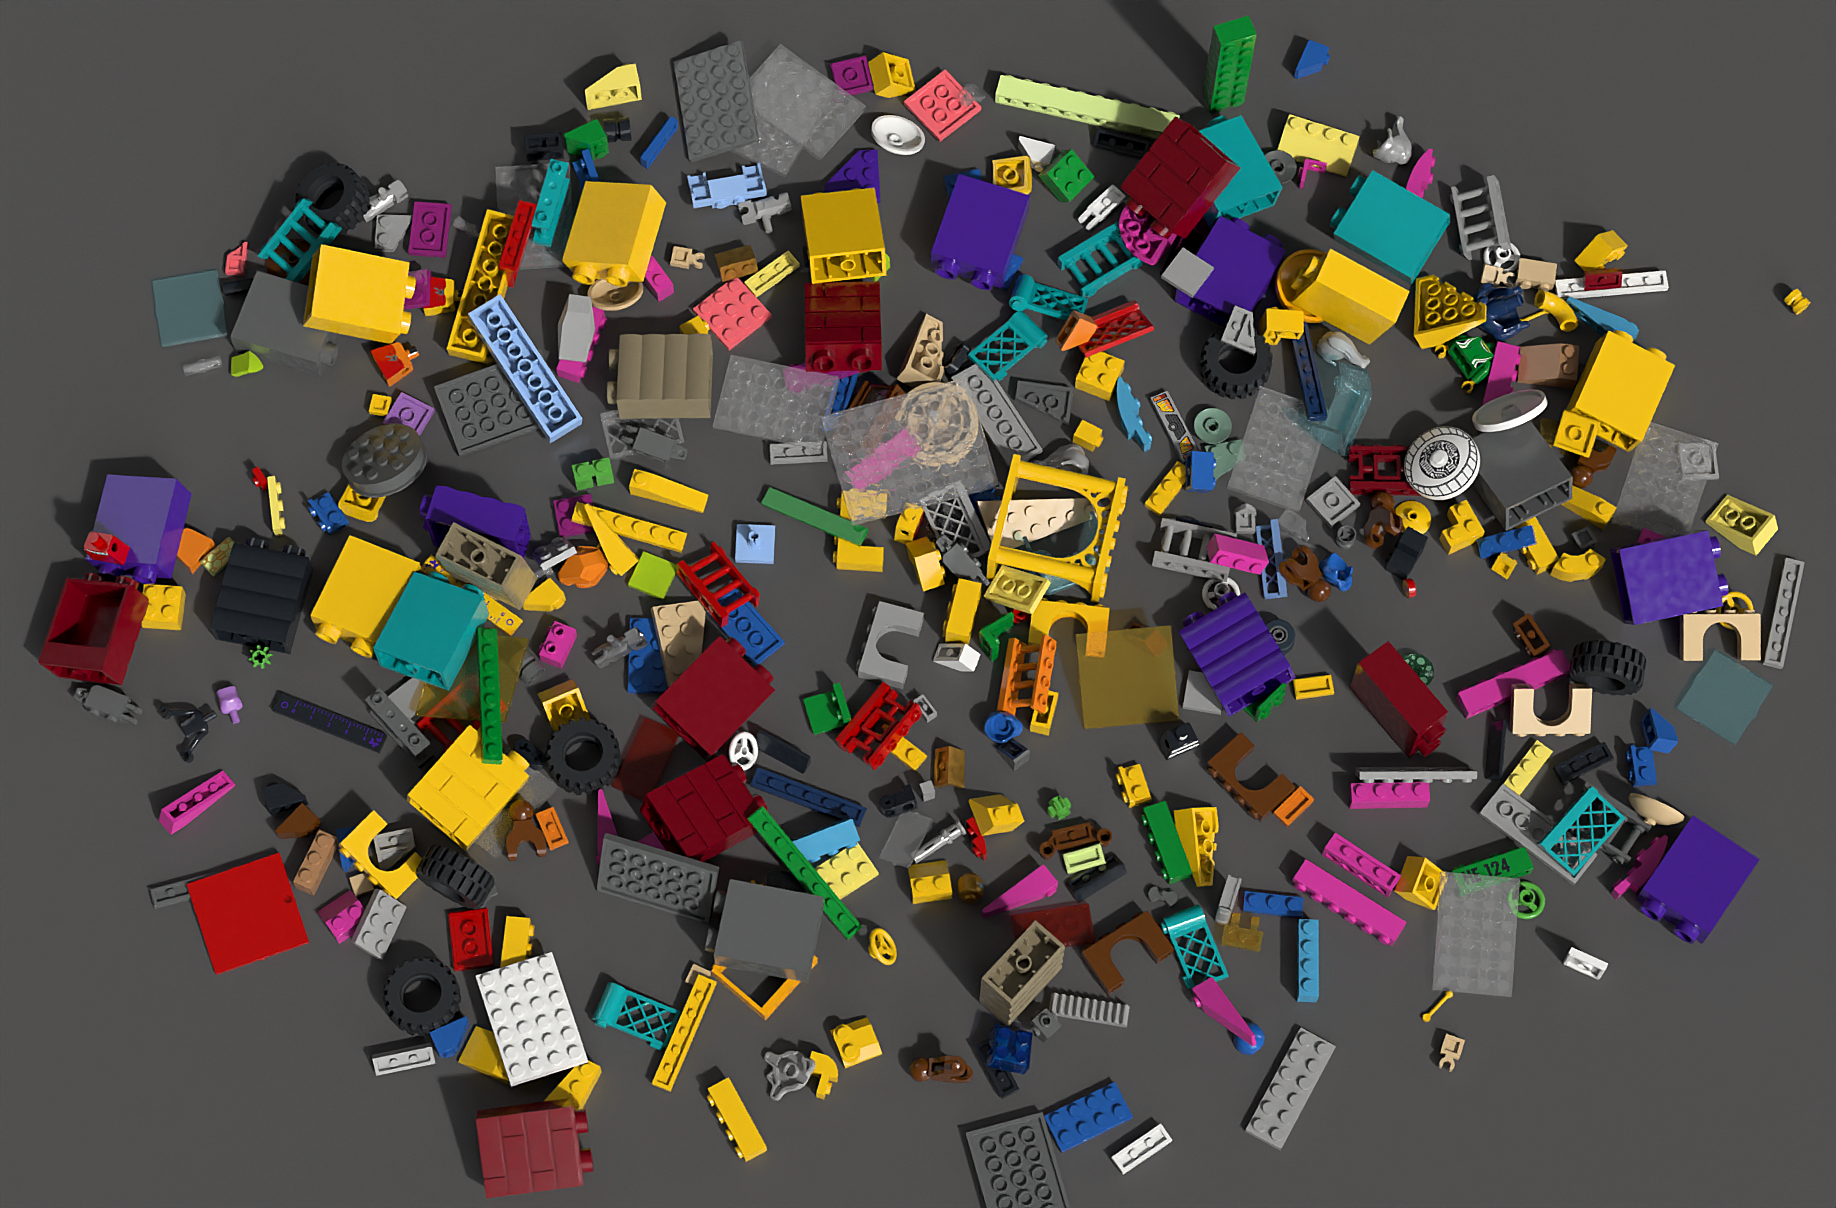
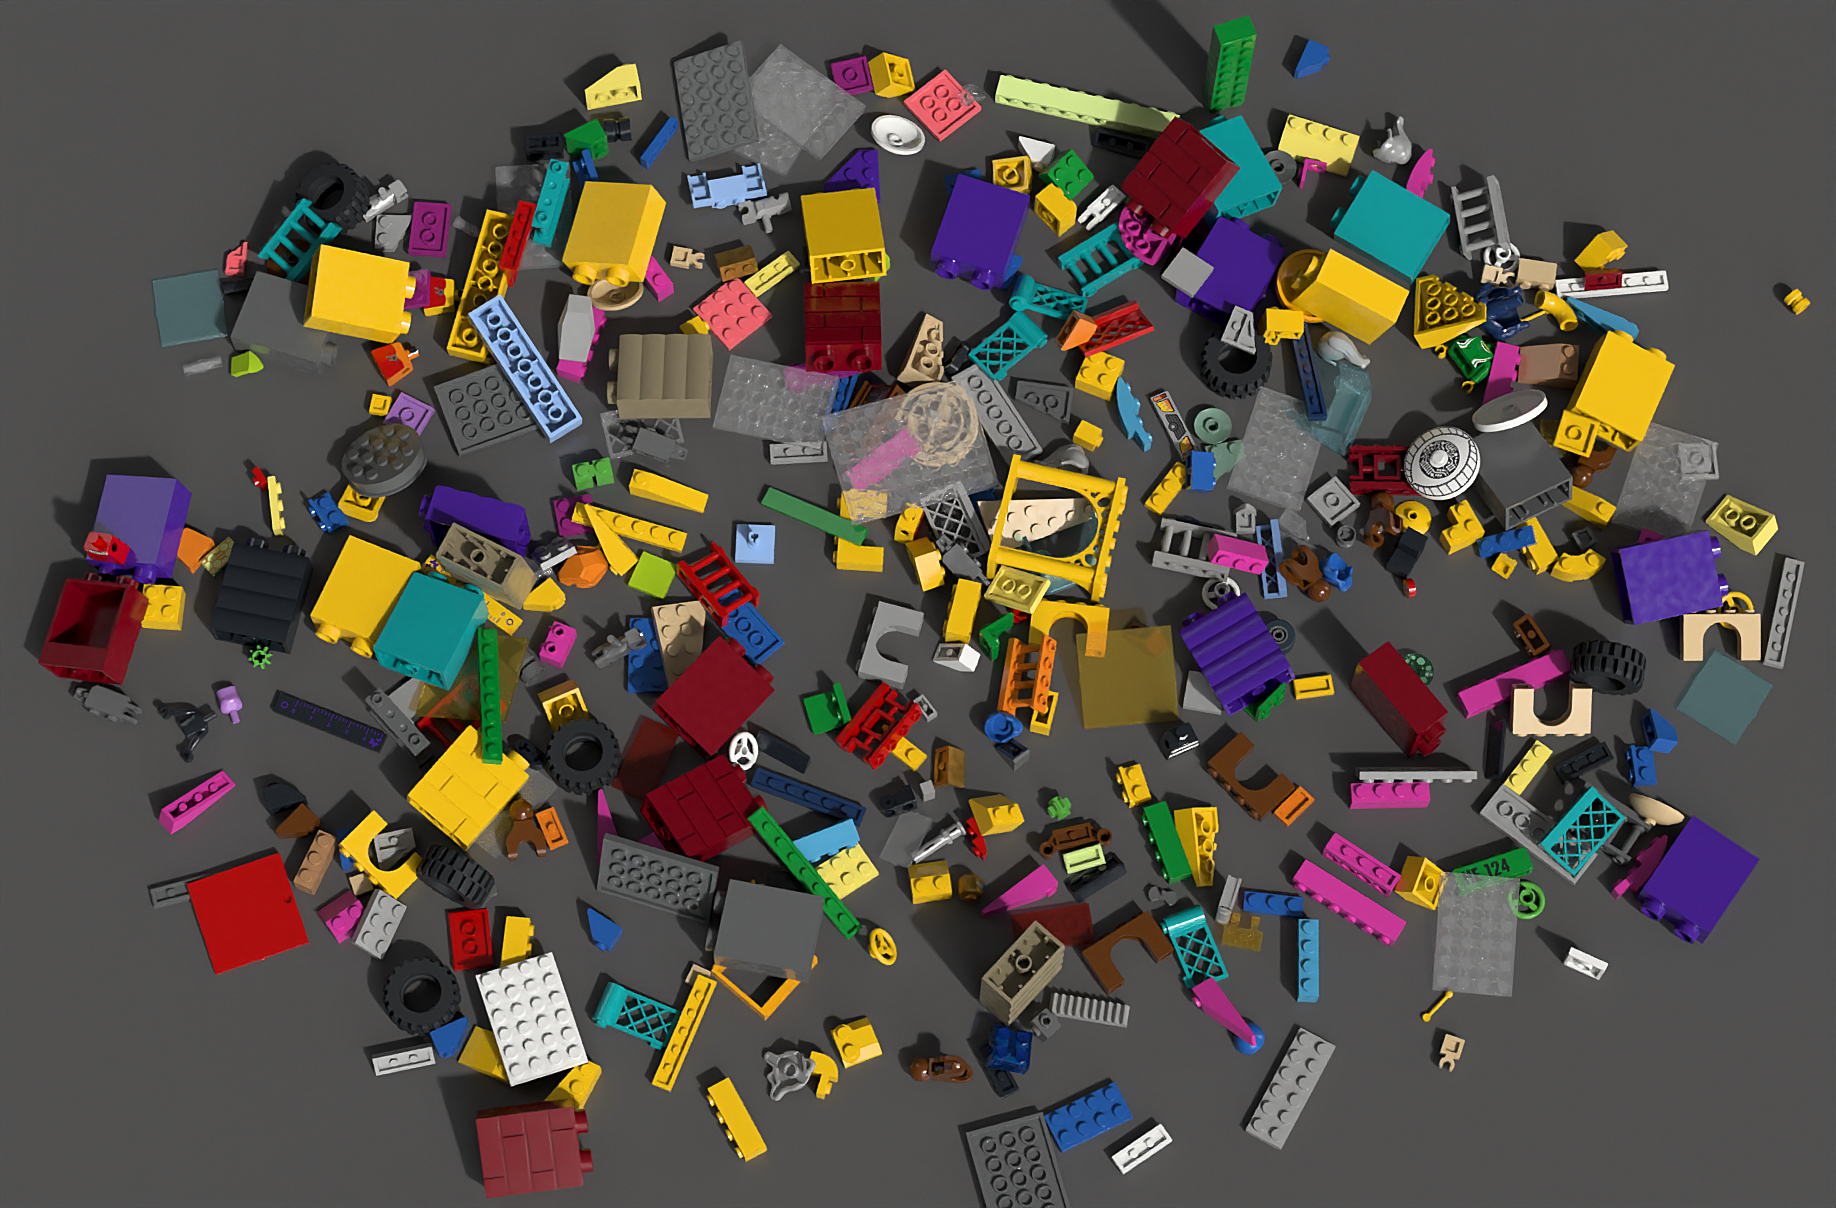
(603, 931): none -> blue slope
(1055, 209): none -> yellow brick

